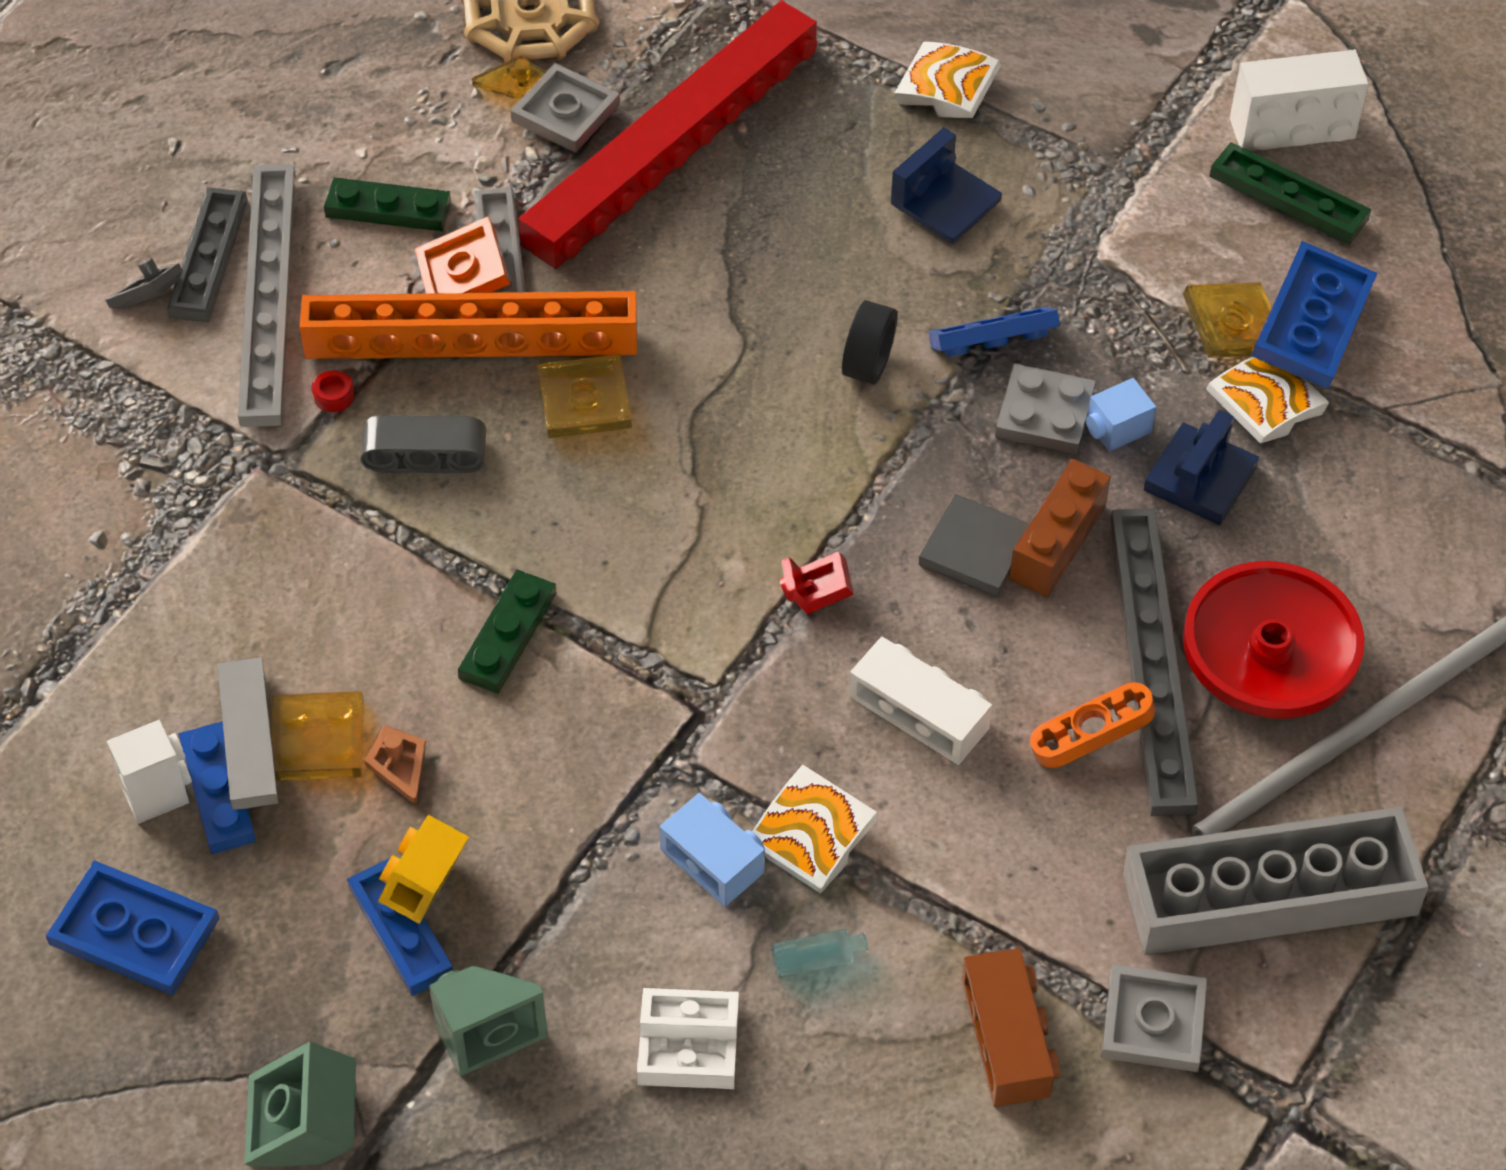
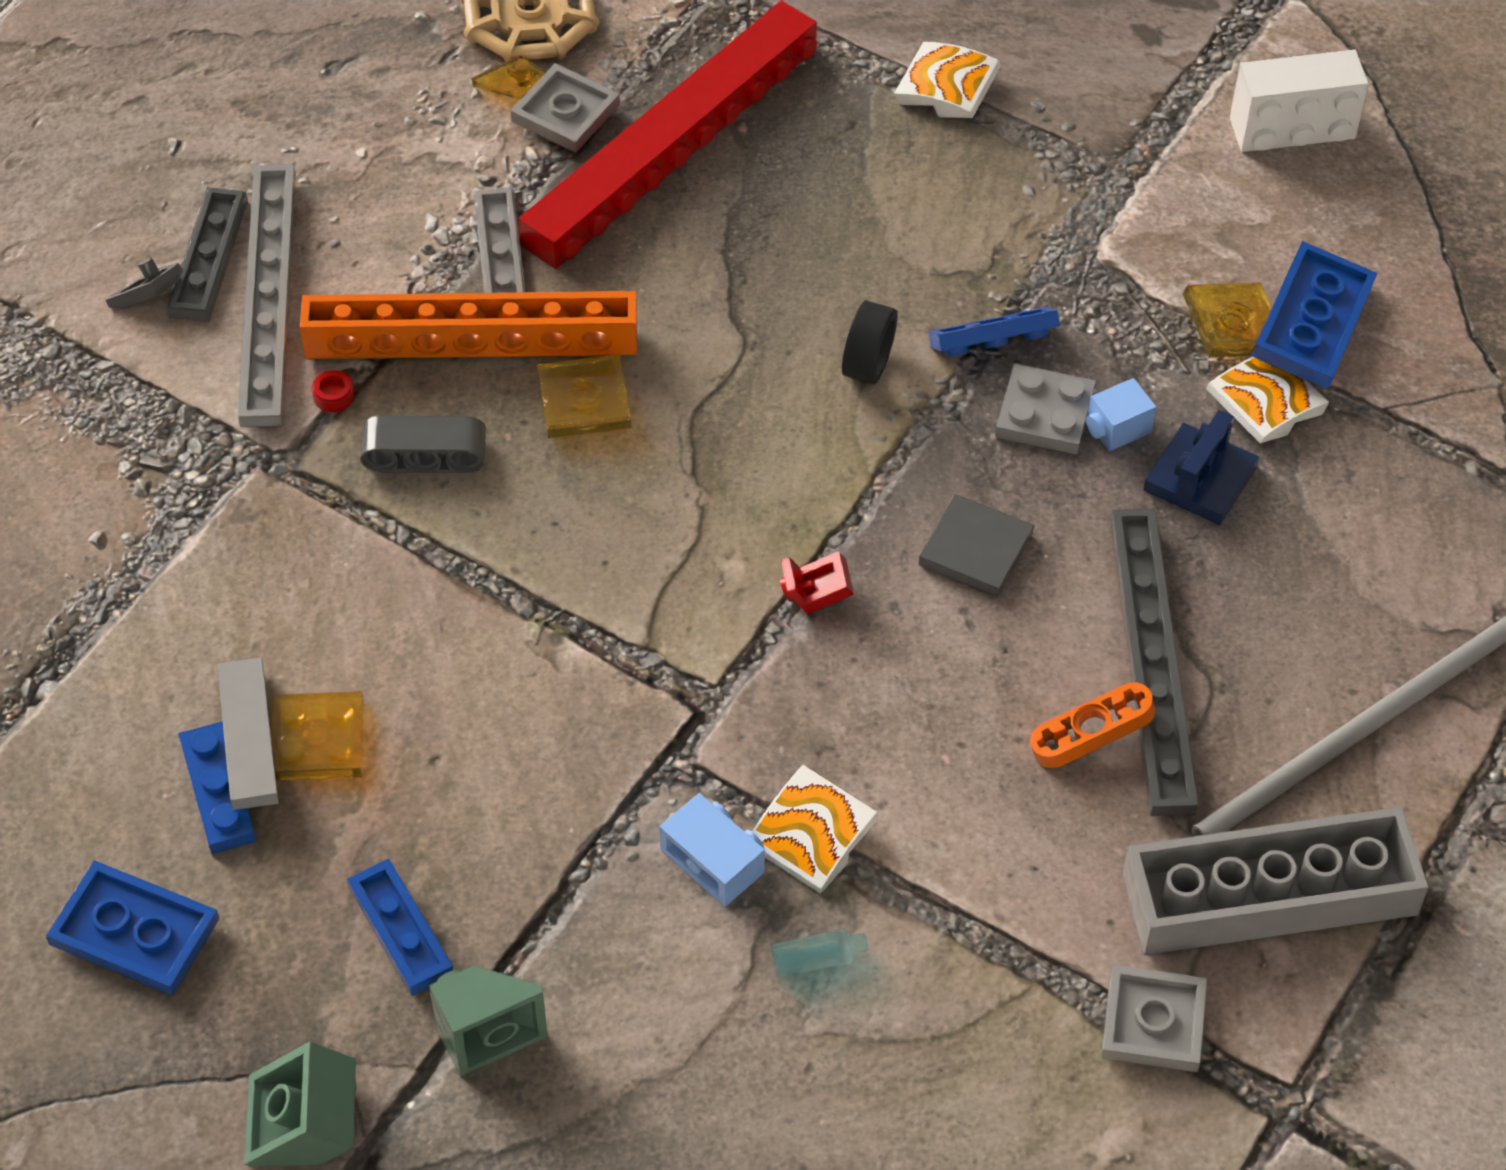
(150, 770): white brick -> none
(387, 204): dark green plate -> none
(398, 761): nougat piece -> none
(422, 869): yellow brick -> none
(464, 261): plate -> none
(507, 631): dark green plate -> none
(688, 1038): white slope -> none
(920, 700): white brick -> none
(940, 191): dark blue bracket -> none
(1009, 1027): dark orange brick -> none
(1059, 528): dark orange brick -> none
(1273, 639): red dish -> none
(1290, 193): dark green plate -> none

